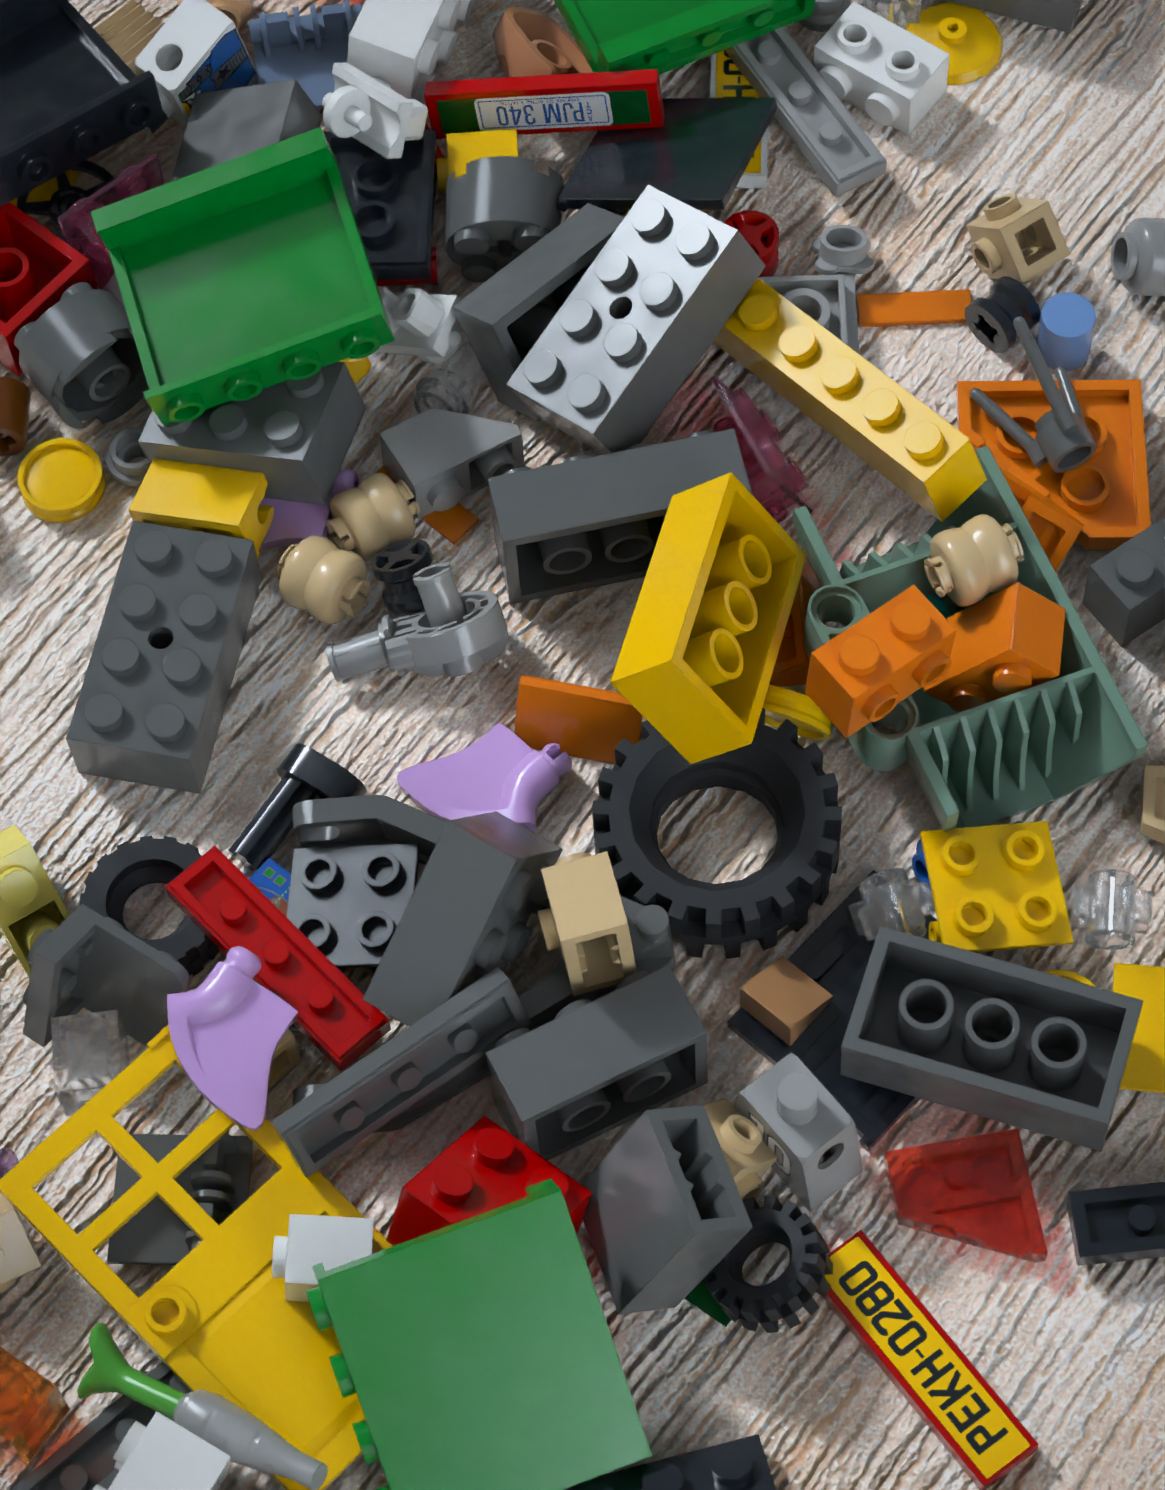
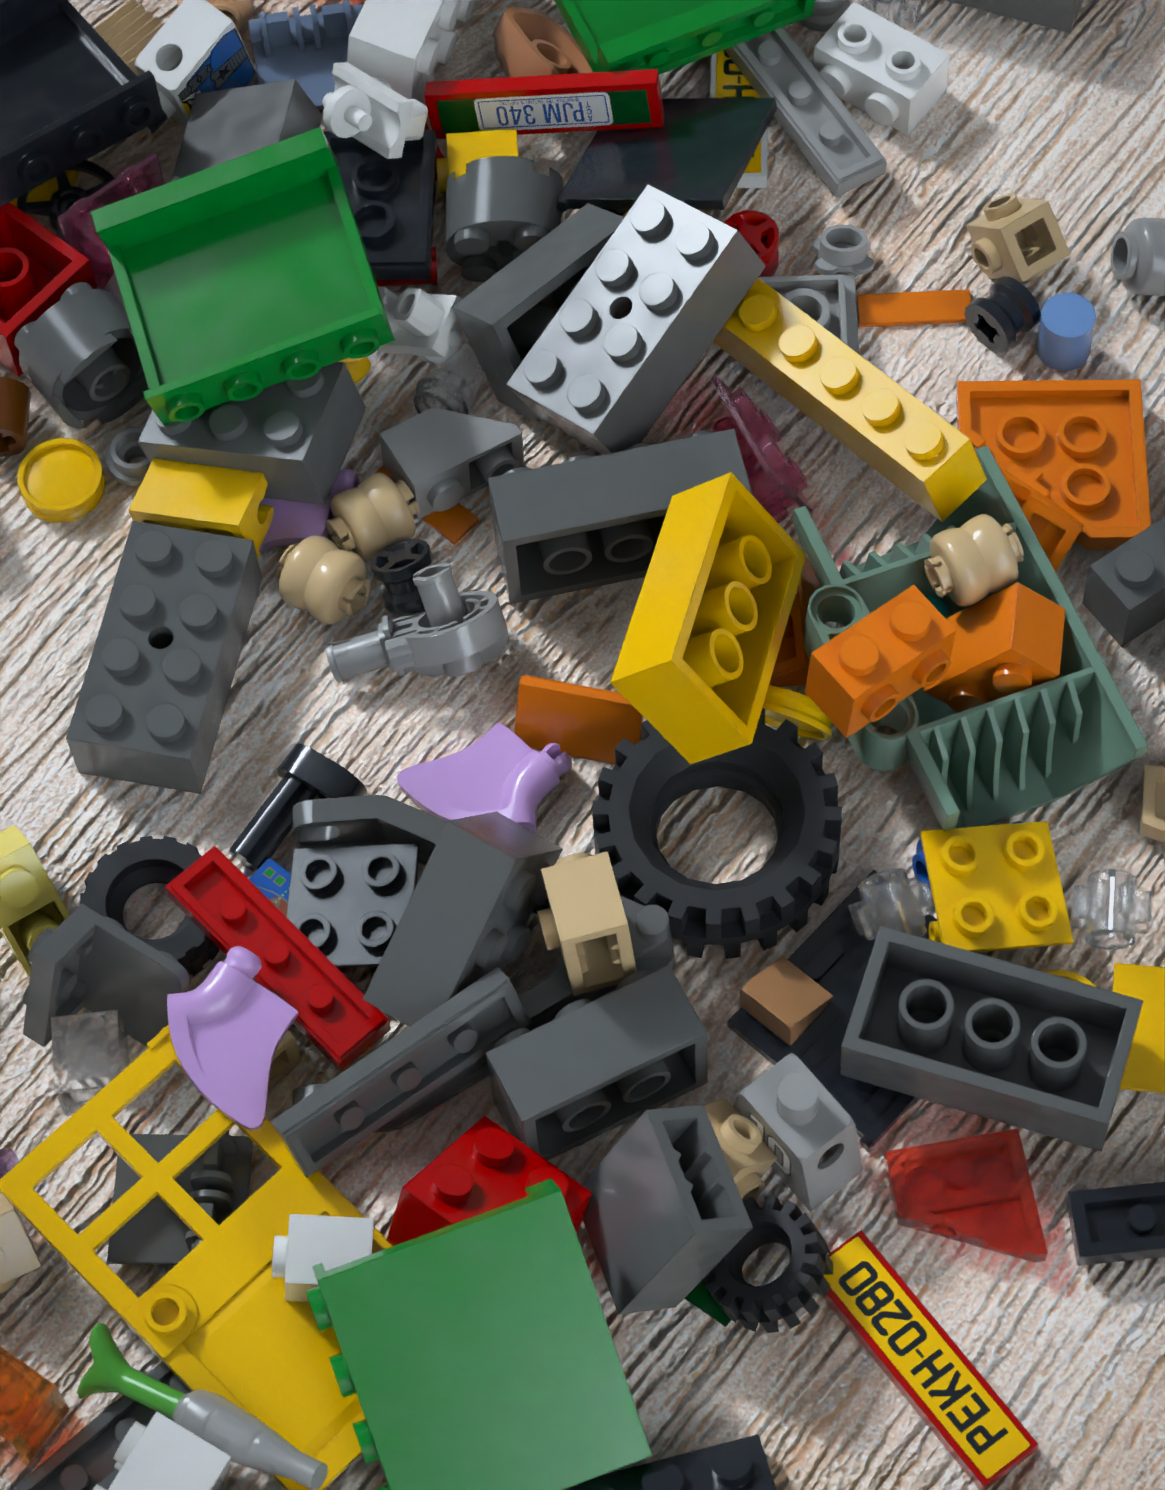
(964, 34): yellow piece -> none
(1062, 432): dark grey plant -> none

